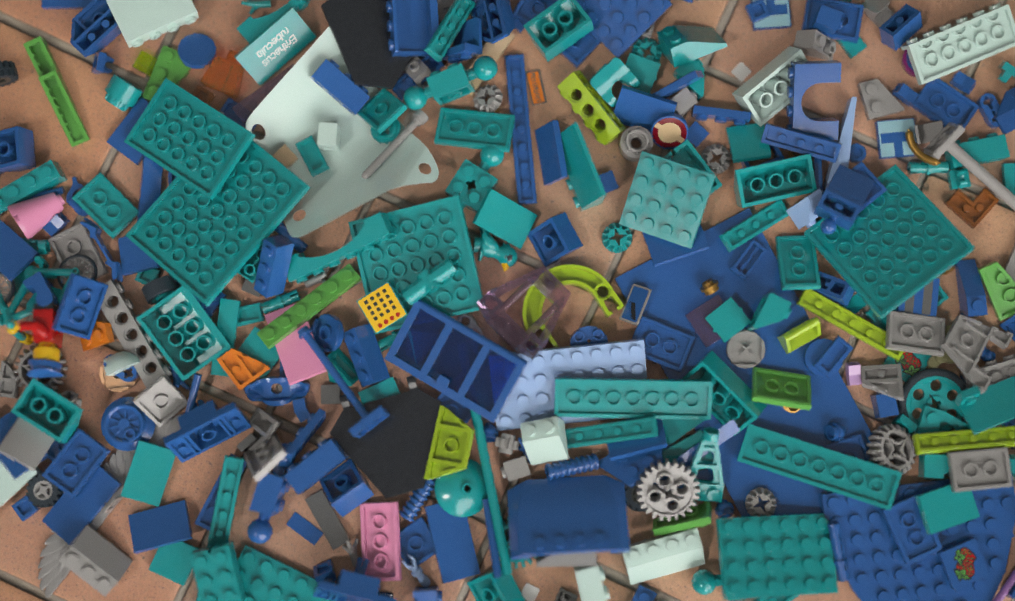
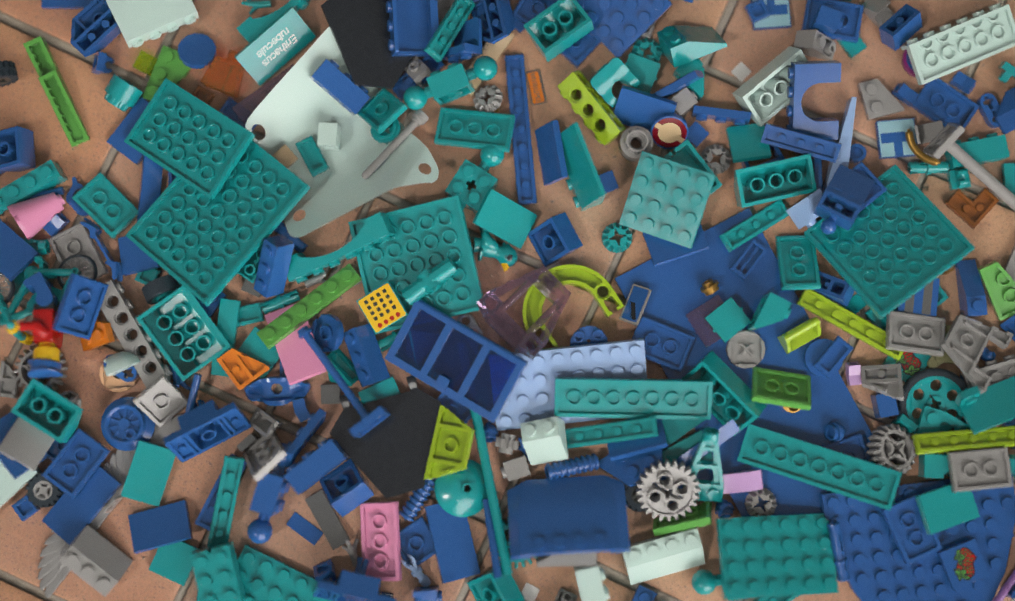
(742, 481): none -> lavender slope

